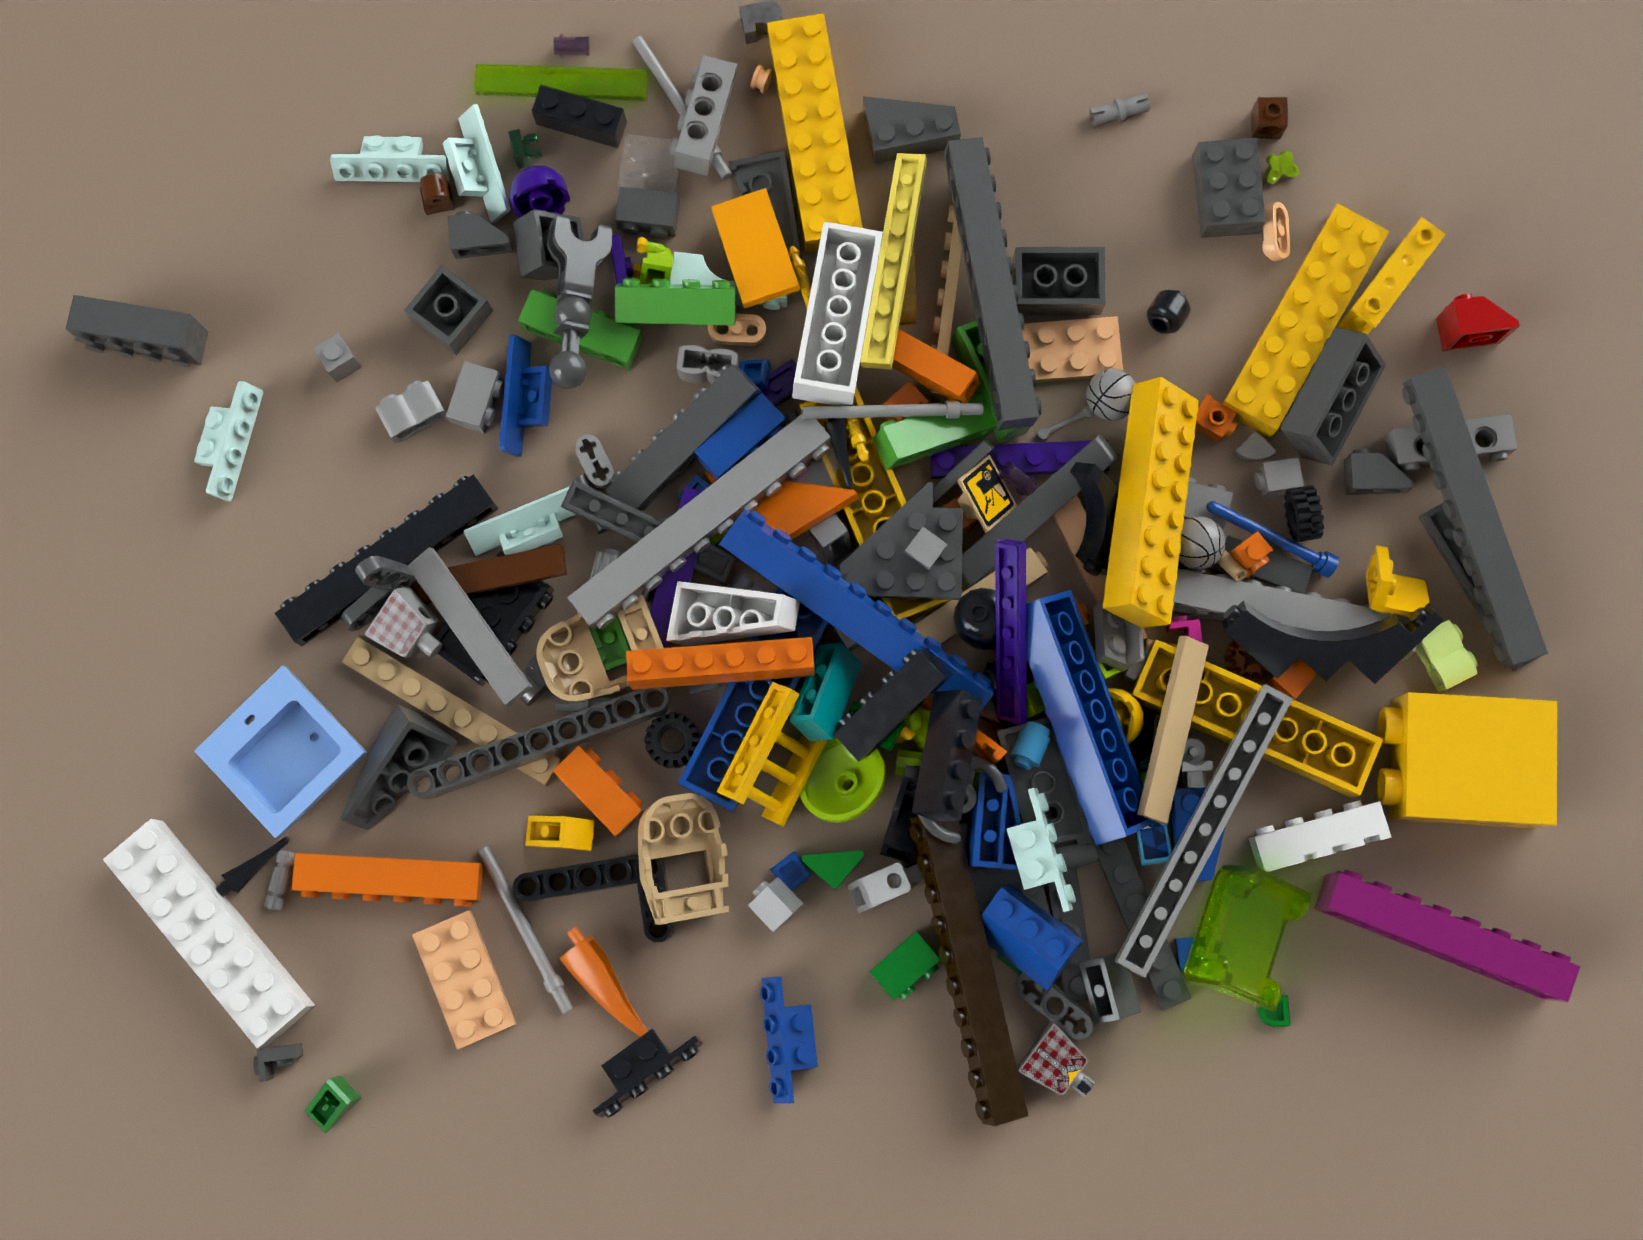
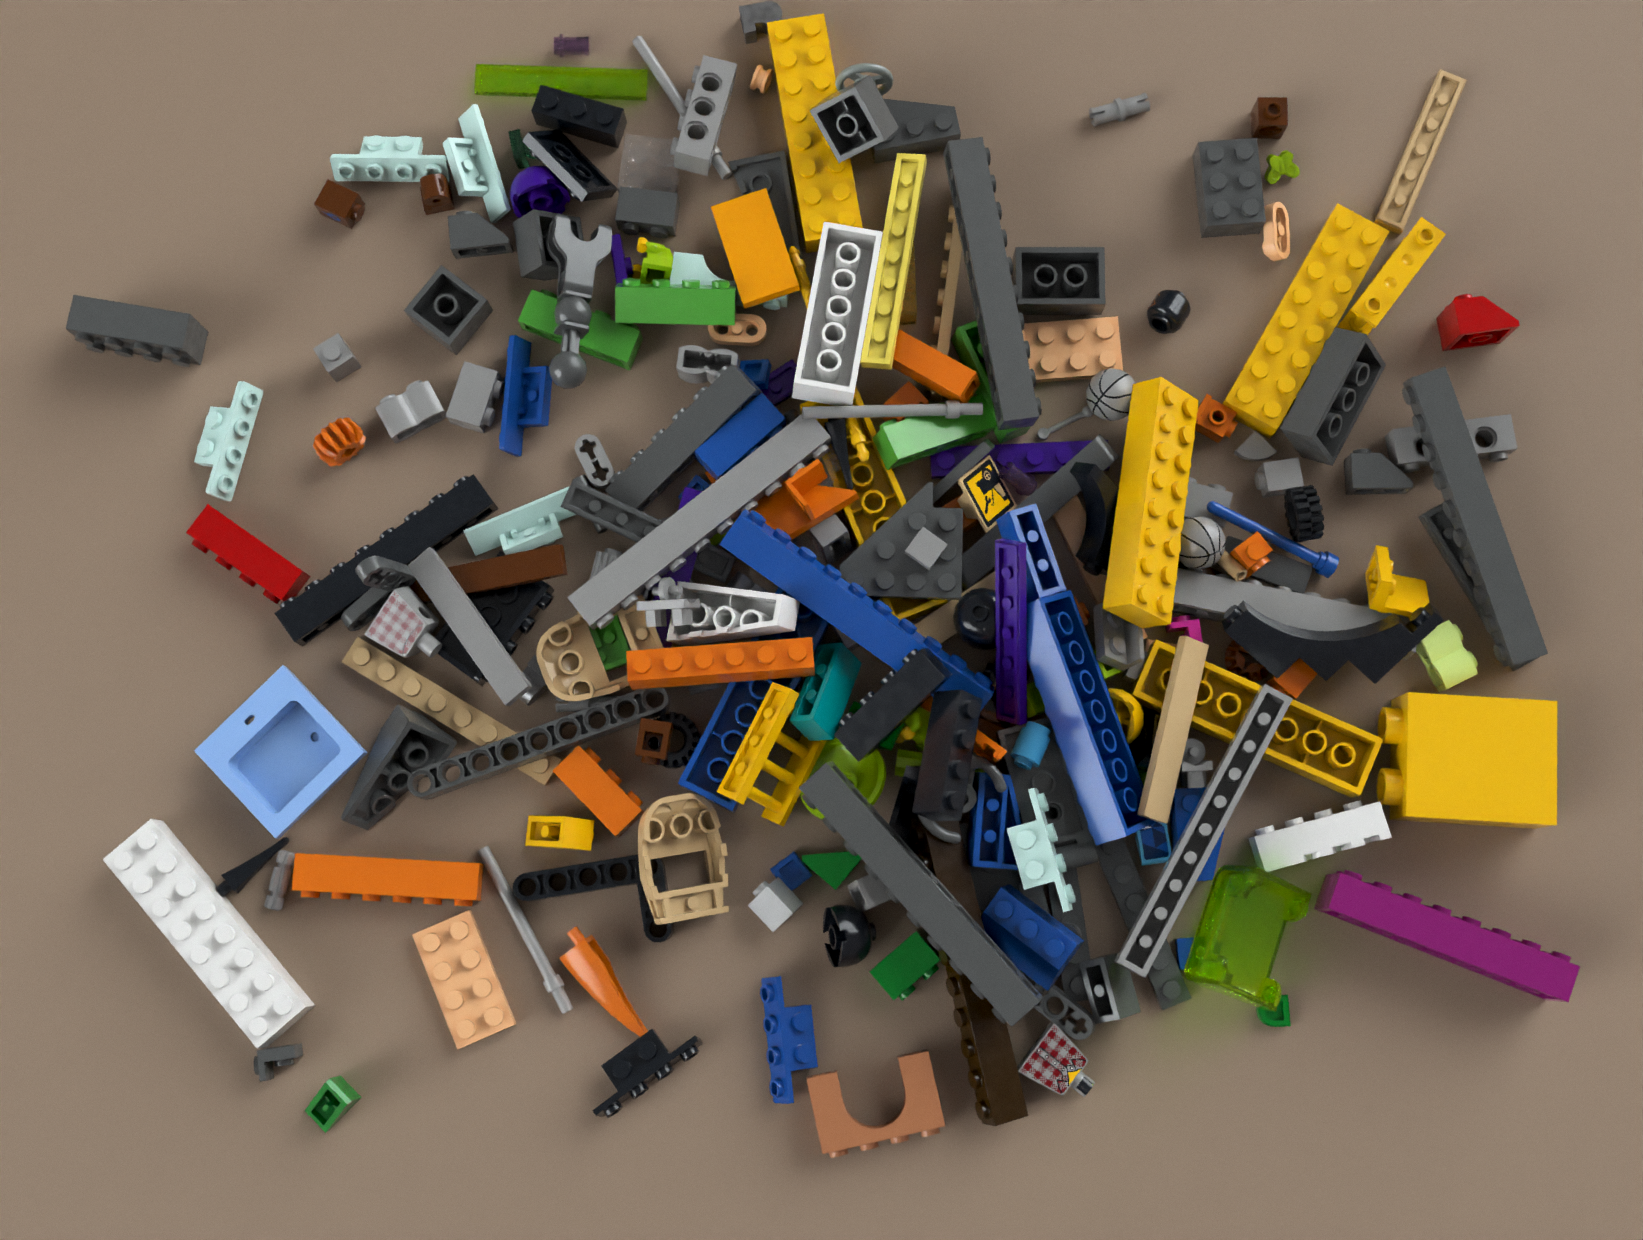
(247, 554): none -> red brick
(339, 441): none -> orange gear
(340, 204): none -> reddish brown brick
(569, 165): none -> black plate
(649, 730): none -> reddish brown brick
(680, 608): none -> light grey hips
(804, 481): none -> orange bracket
(848, 935): none -> black cylinder
(857, 113): none -> dark grey piece
(919, 1111): none -> nougat arch
(921, 894): none -> dark grey brick
(1042, 570): none -> blue brick
(1420, 151): none -> tan tile

